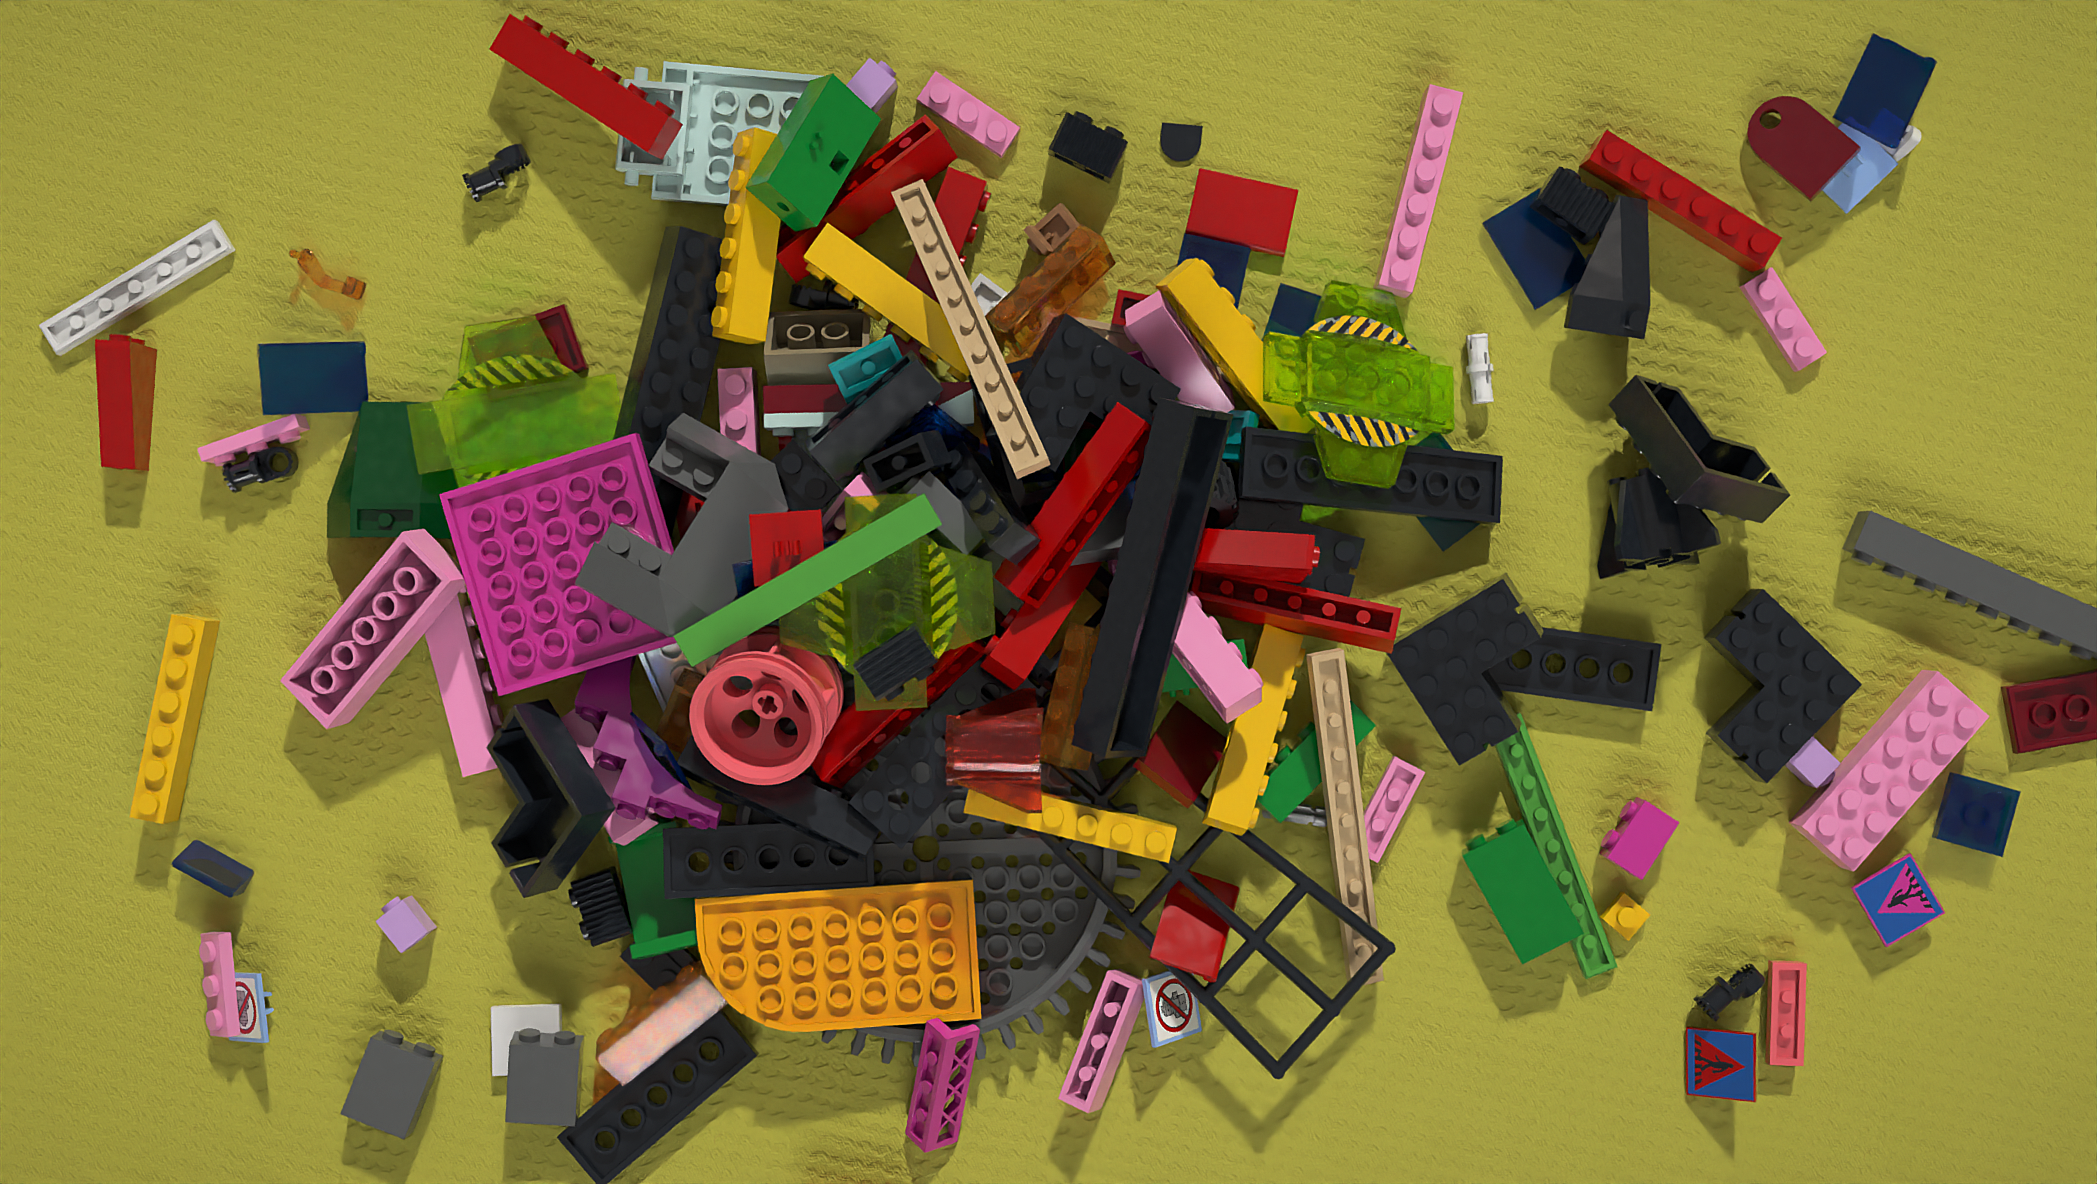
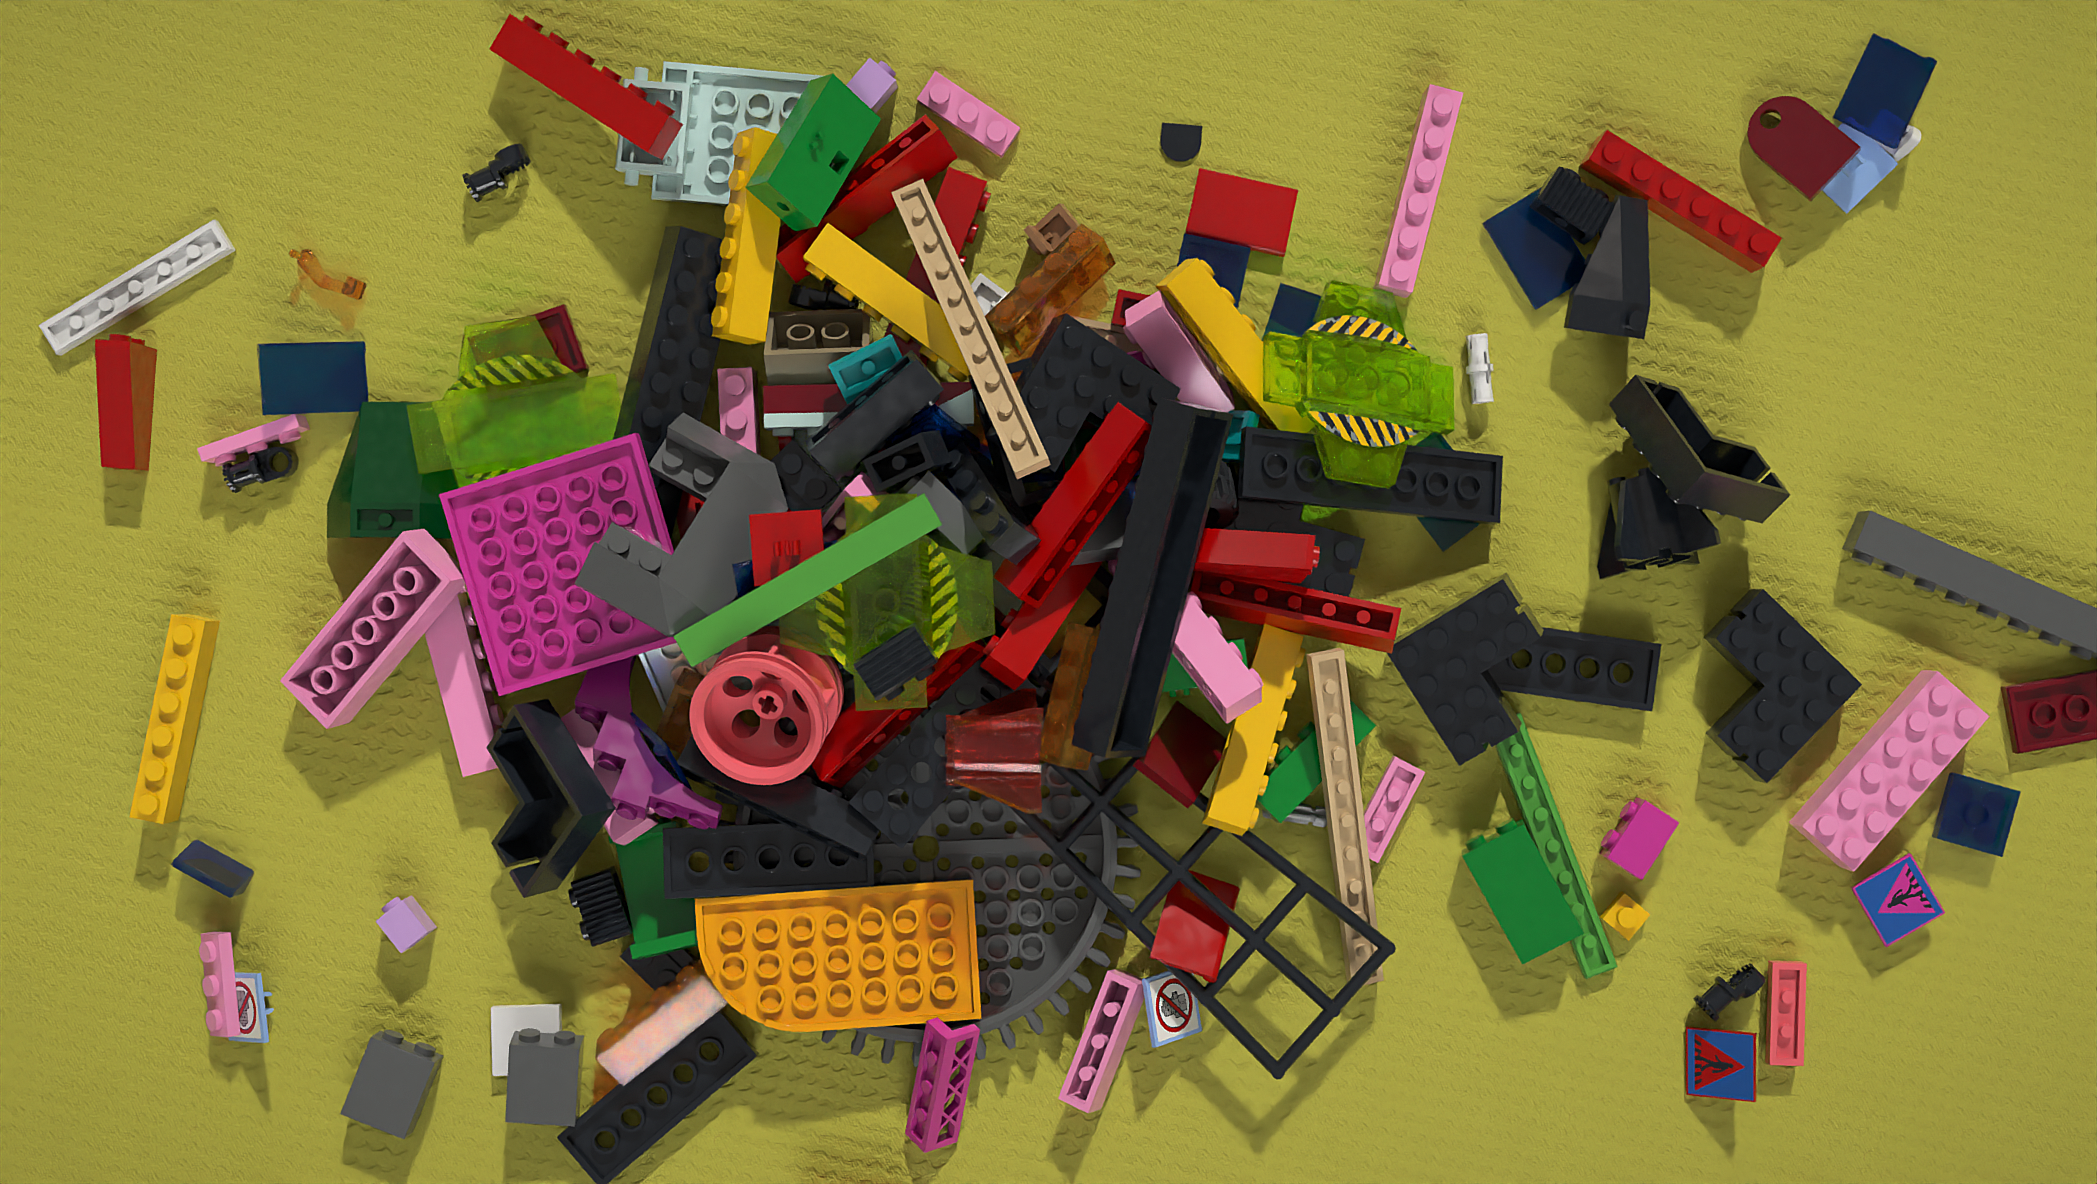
(1083, 823): yellow brick -> none
(1088, 146): black brick -> none
(1783, 319): bright pink plate -> none
(1813, 764): lavender brick -> none

